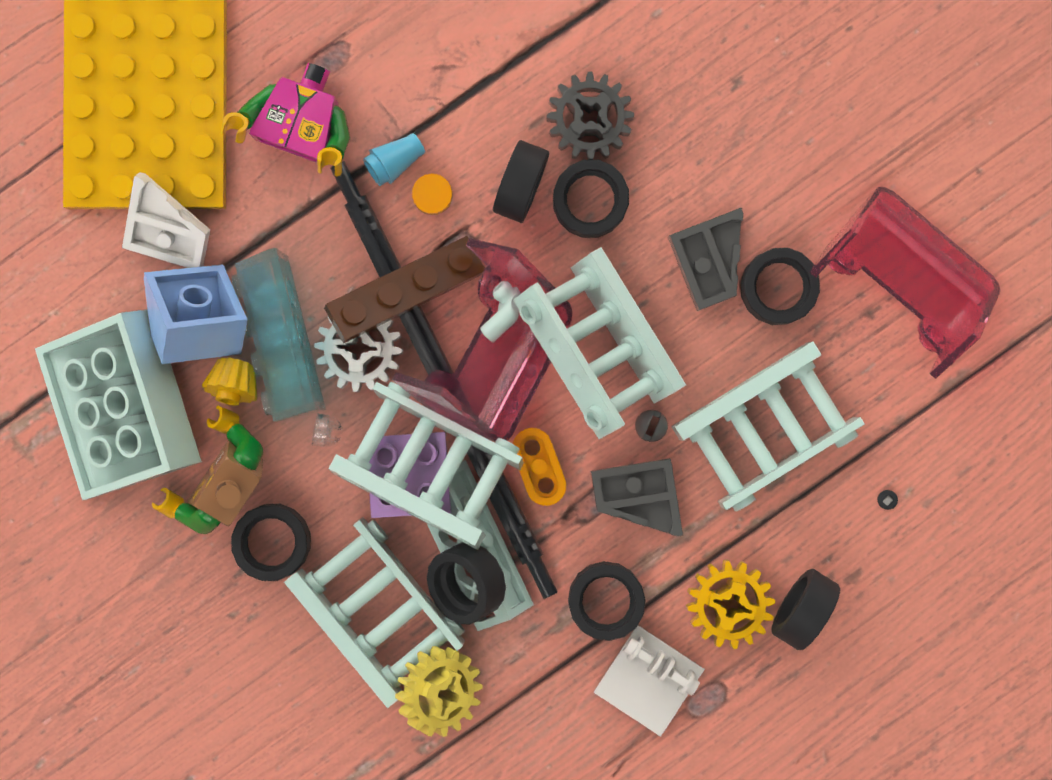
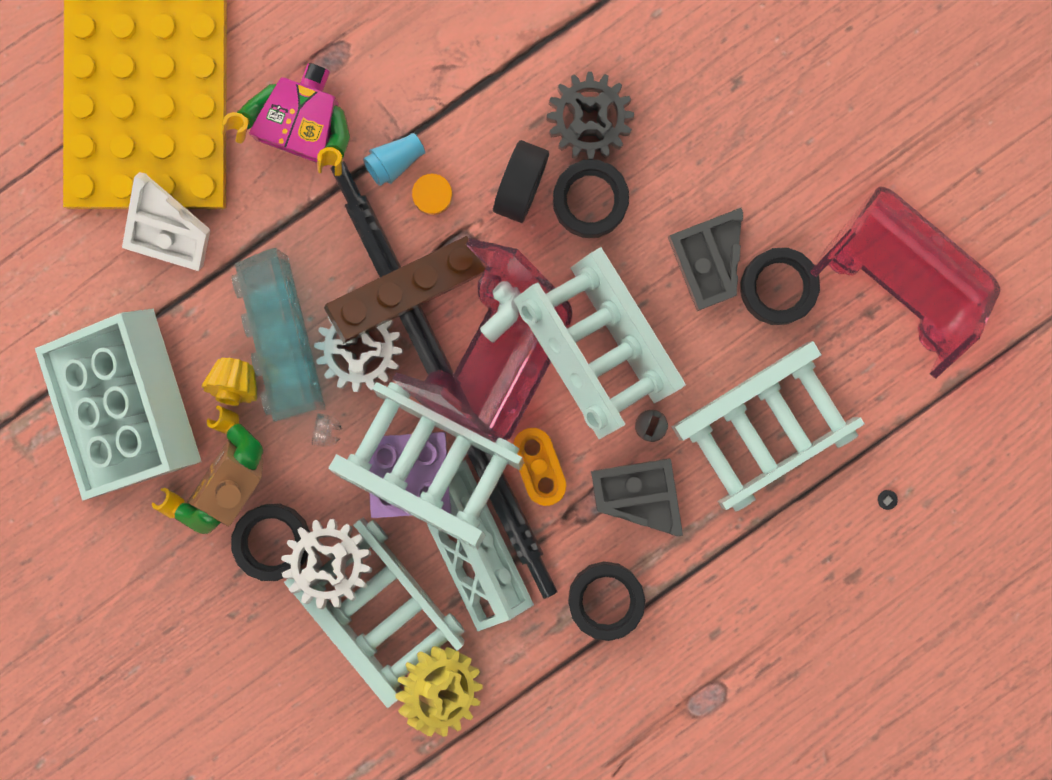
(194, 314): light blue slope -> none
(312, 576): none -> white gear
(447, 593): black tyre -> none
(649, 680): white hinge -> none
(725, 622): yellow gear -> none
(806, 609): black tyre -> none

